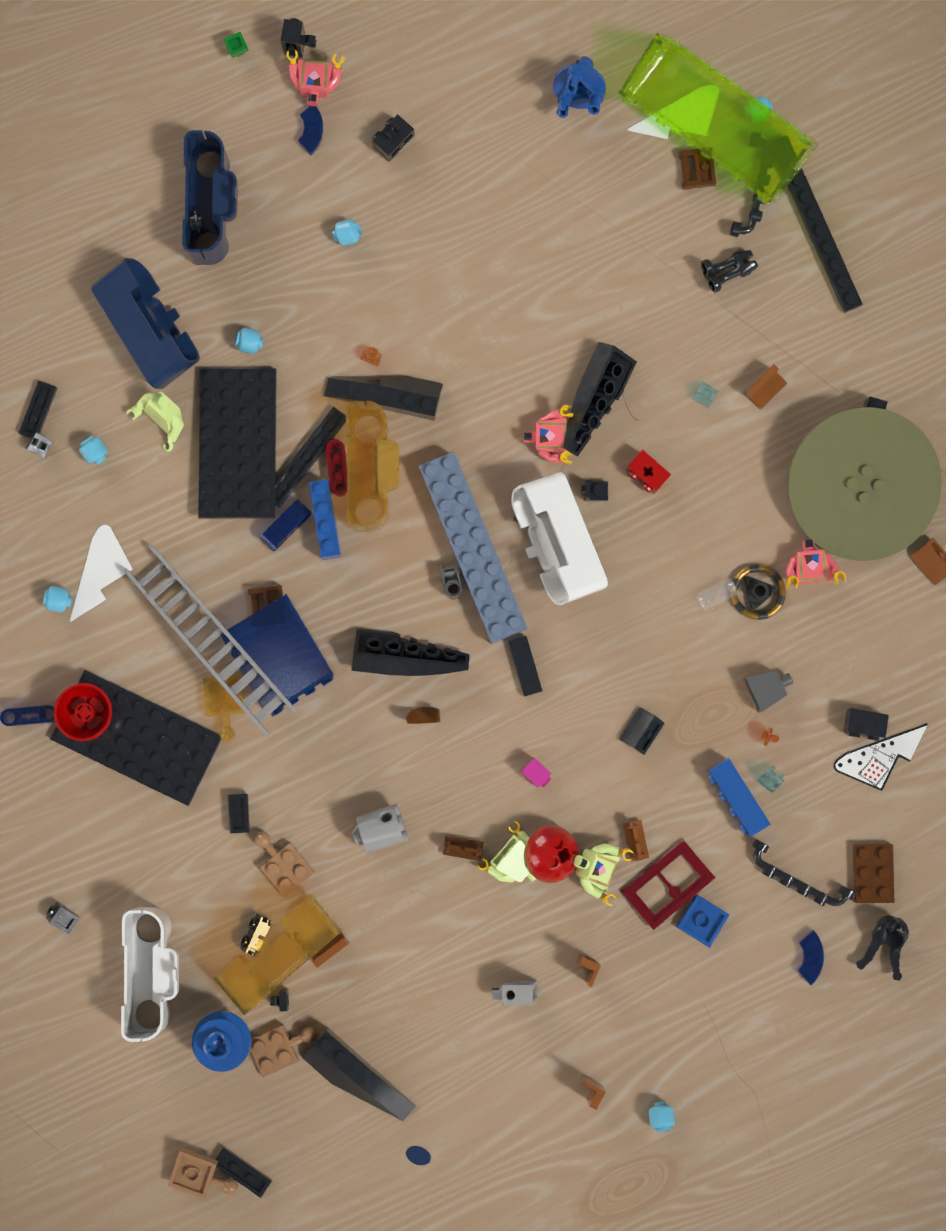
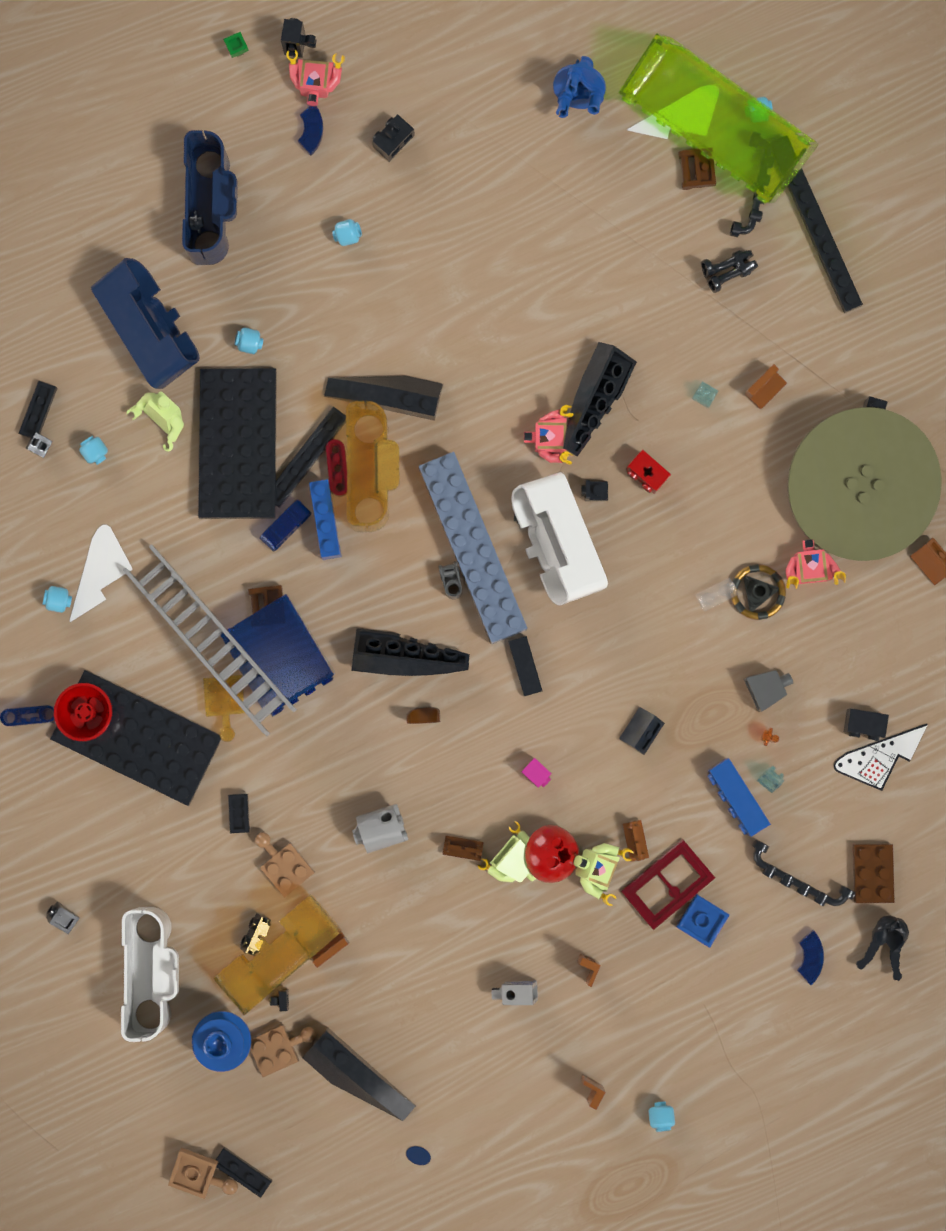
(371, 356): clear orange plate -> none

